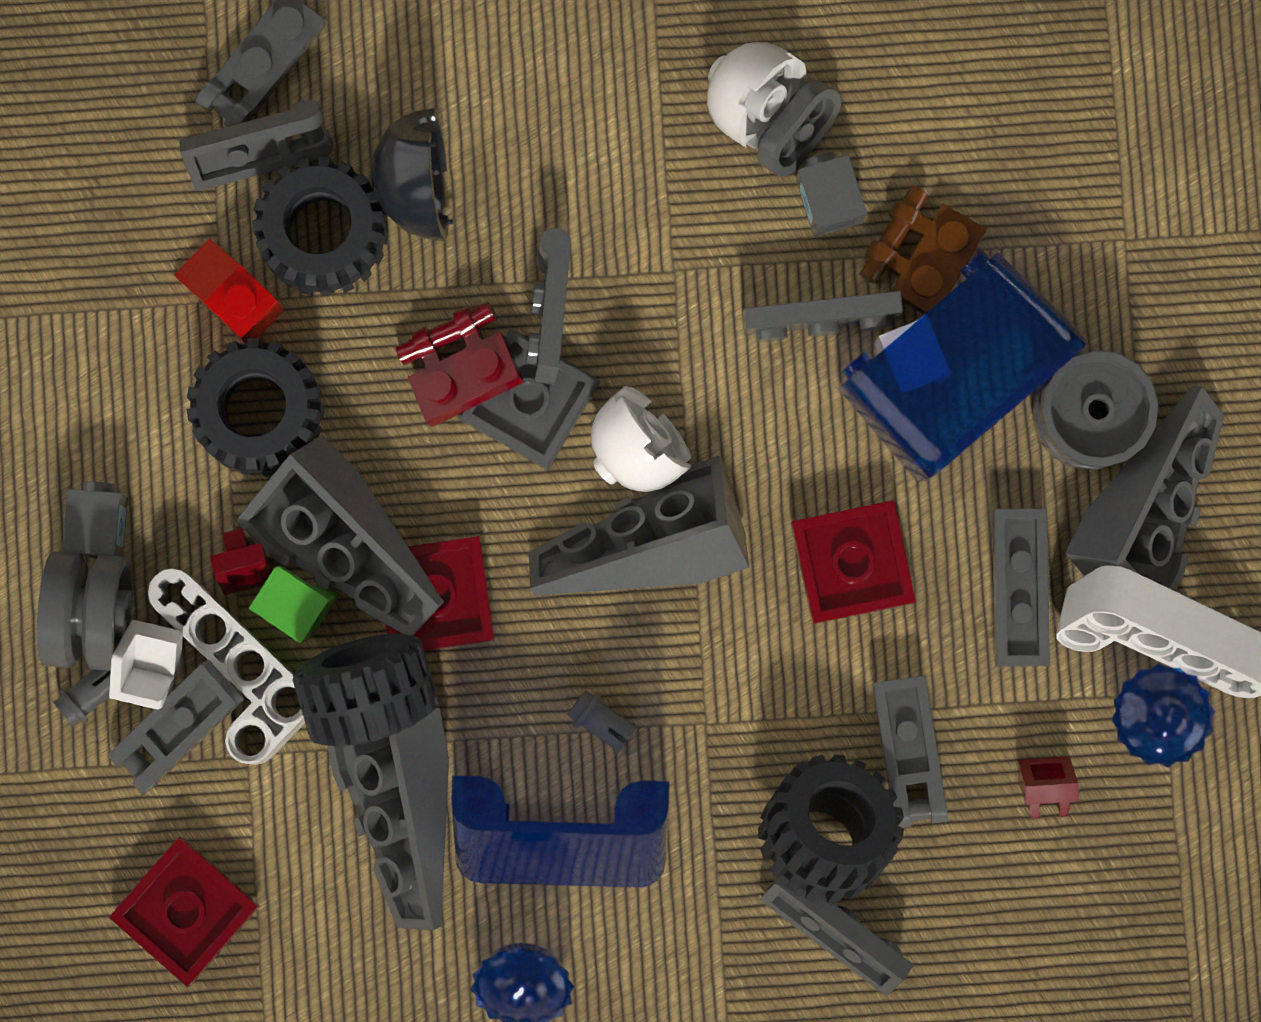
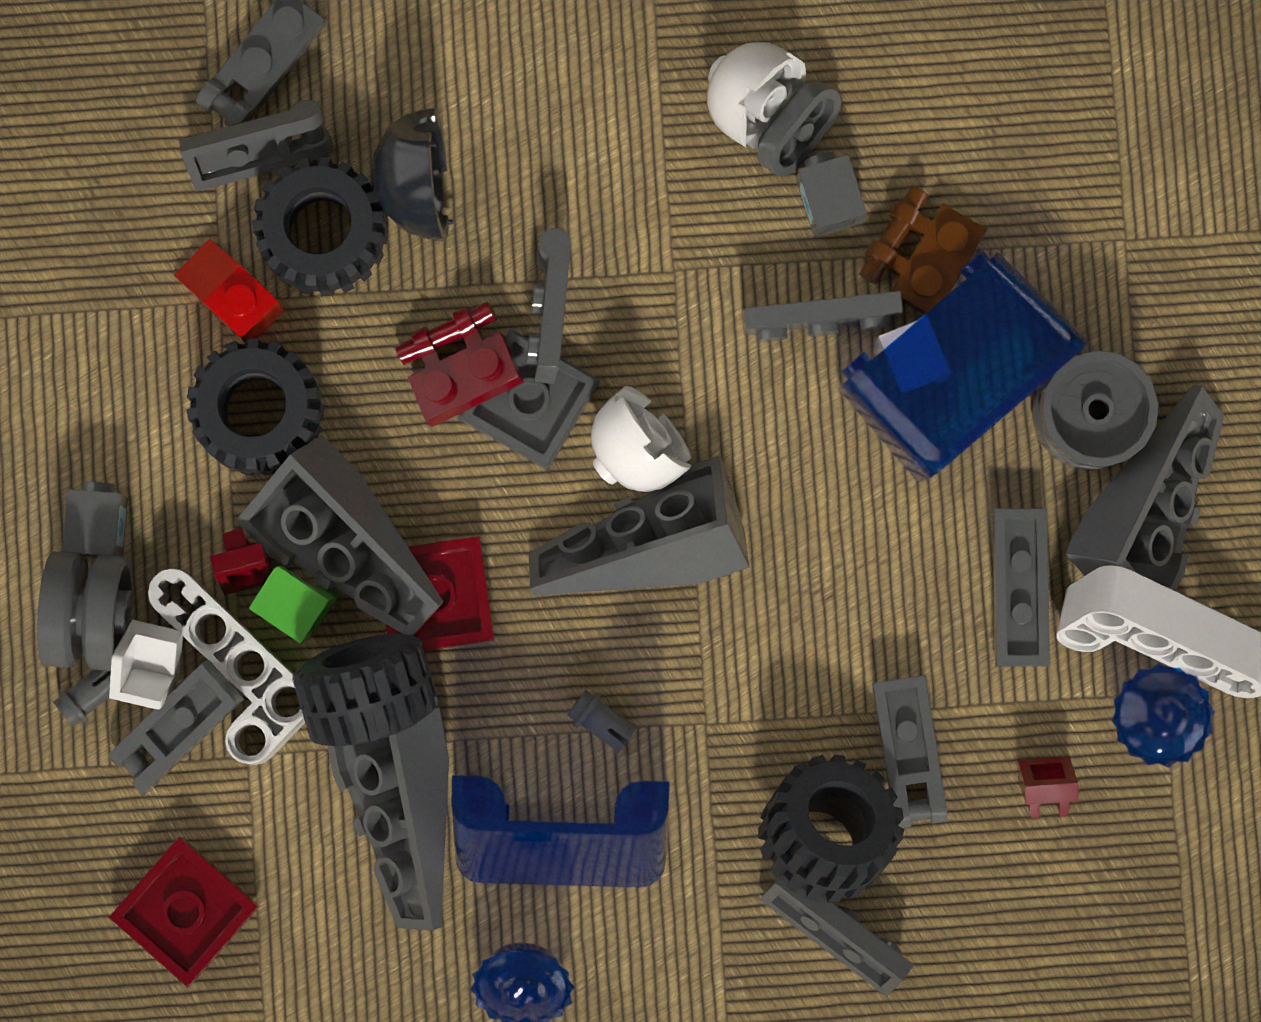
(853, 562): dark red plate -> none

